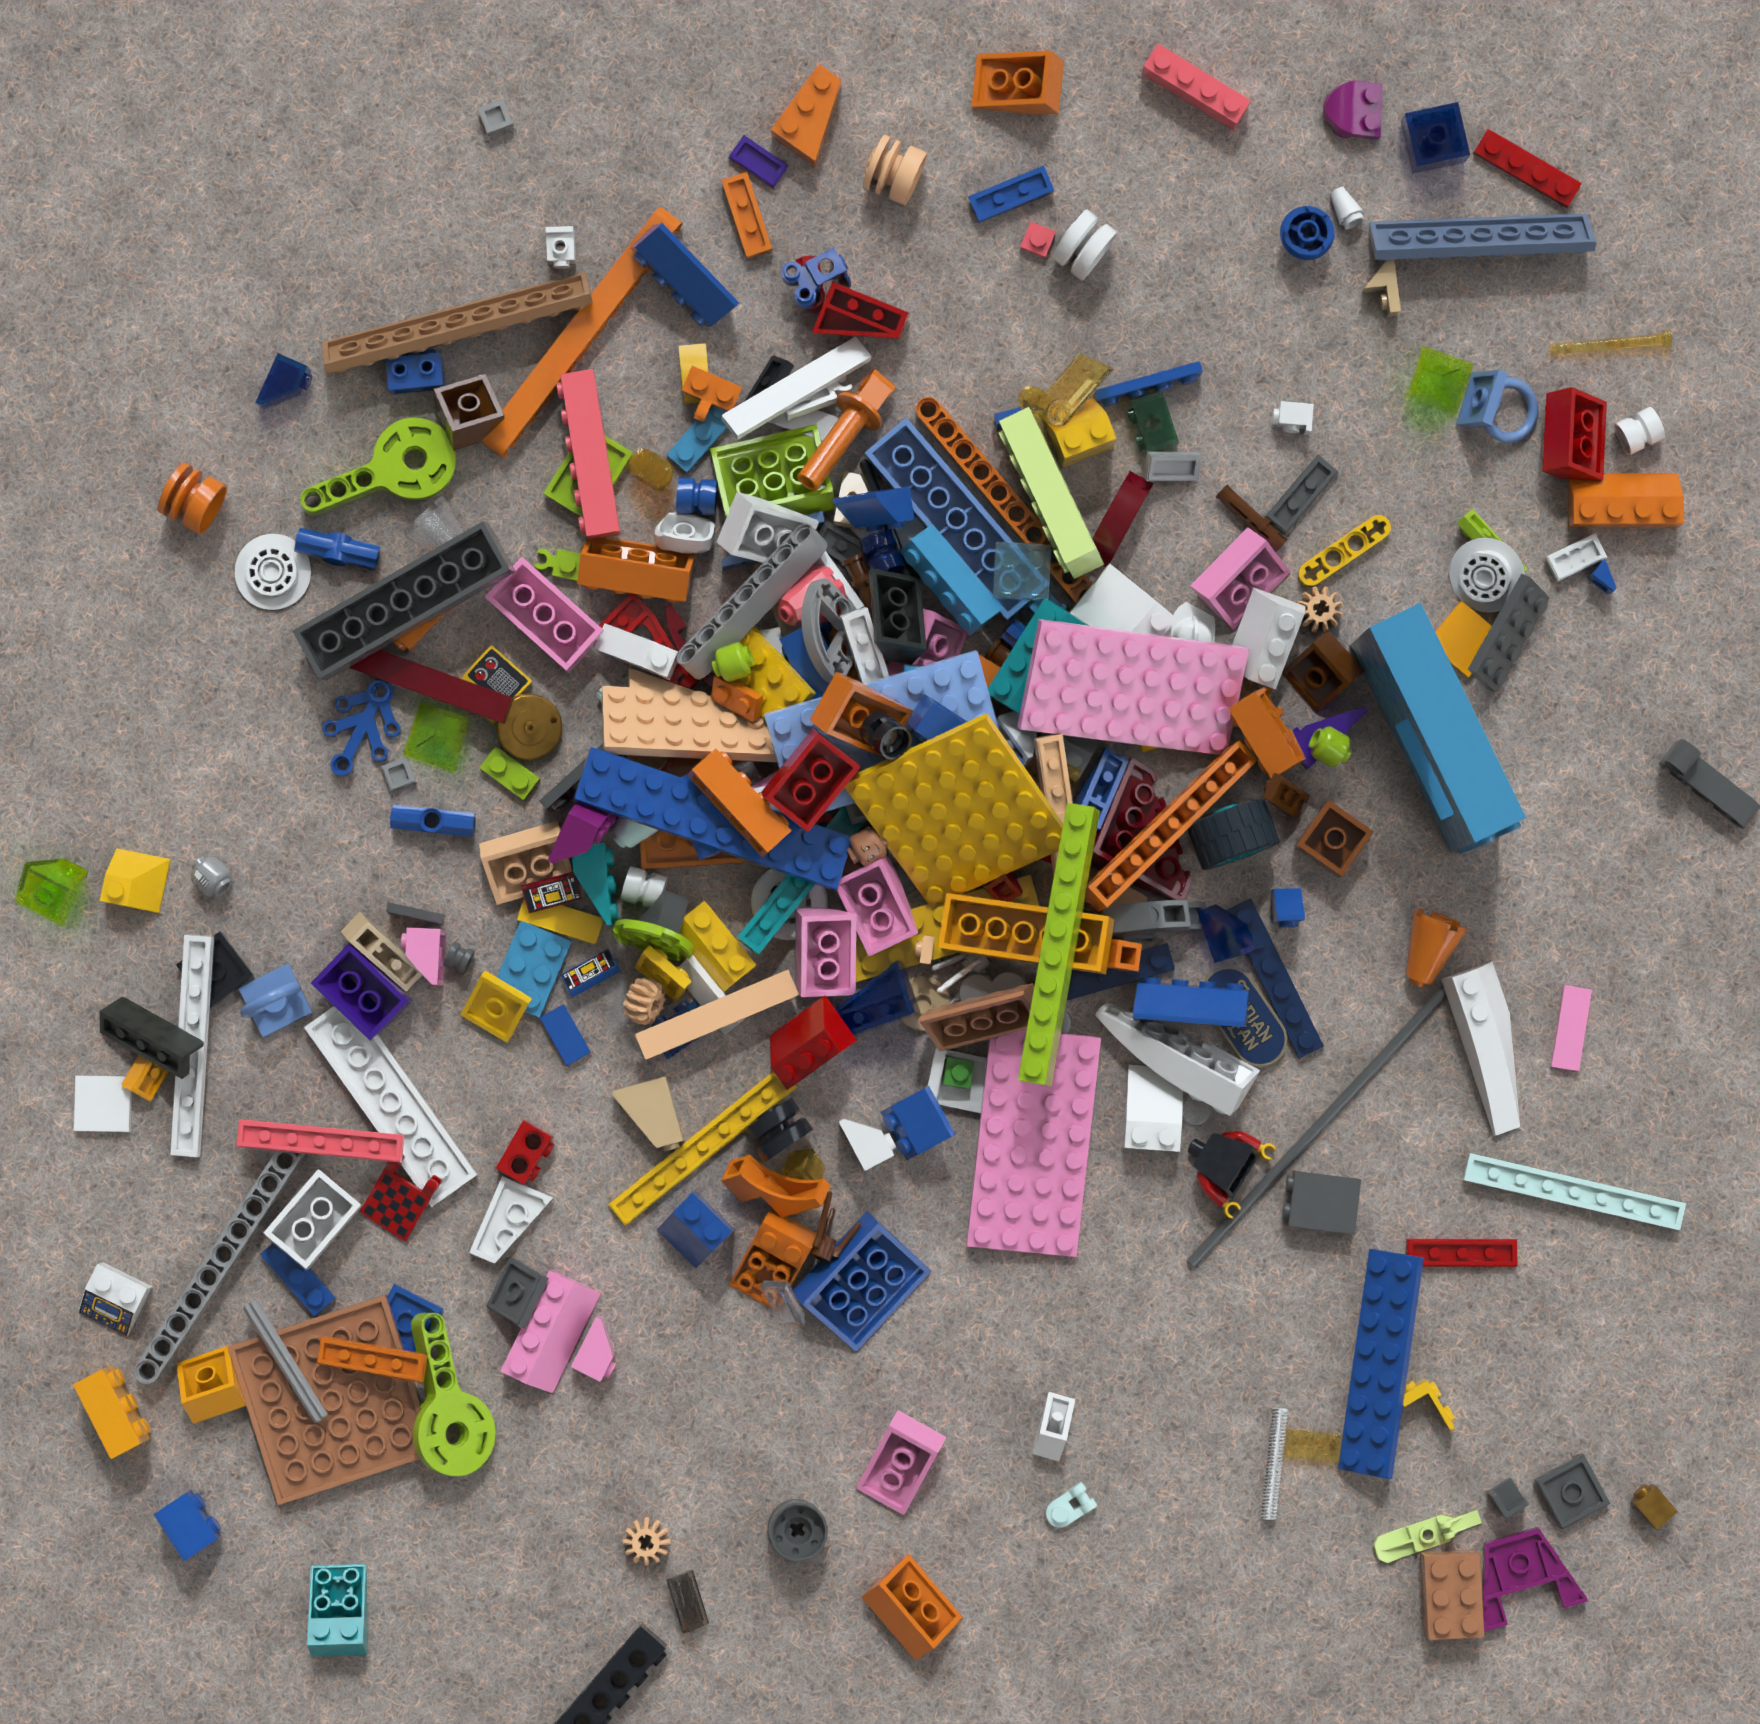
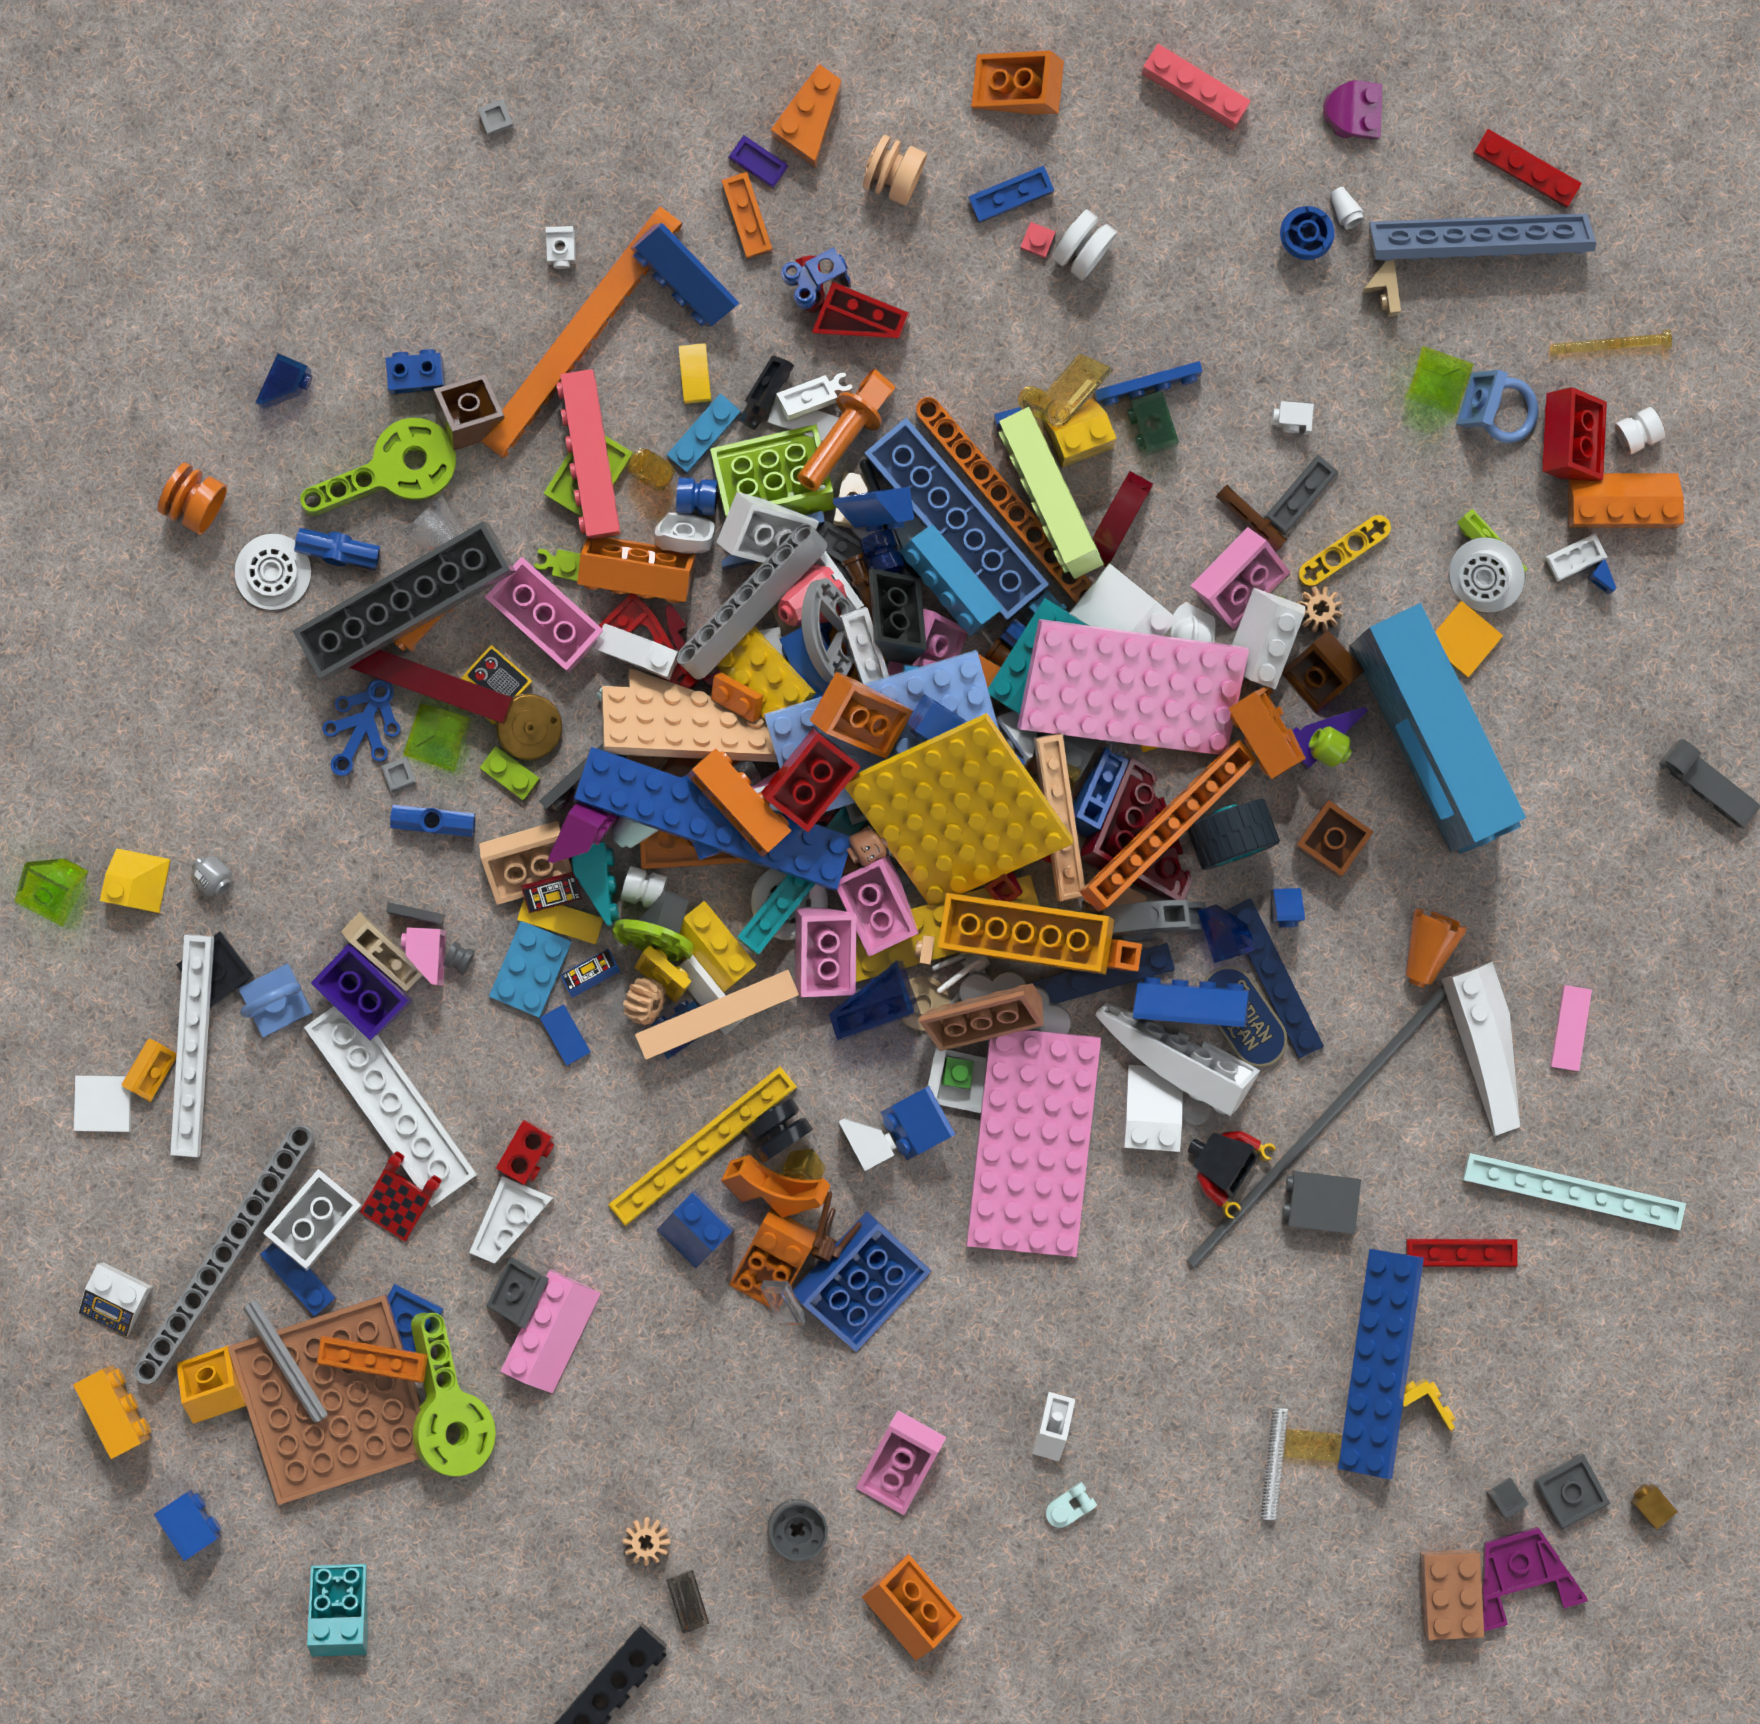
(149, 1036): pearl dark grey panel -> none
(320, 1140): coral tile -> none
(456, 323): medium nougat plate -> none
(496, 1006): yellow plate -> none
(596, 1353): bright pink slope -> none
(653, 1111): tan slope -> none
(710, 391): orange plate -> none
(733, 662): lime head -> none
(796, 388): white tile -> none
(808, 1042): red slope -> none
(885, 735): black wheel -> none
(1021, 571): clear light blue plate -> none
(1059, 944): lime brick -> none
(1172, 466): light grey tile -> none
(1285, 795): reddish brown plate -> none
(1409, 1539): yellowish green piece -> none
(1435, 137): clear blue brick -> none
(1509, 633): dark grey plate -> none

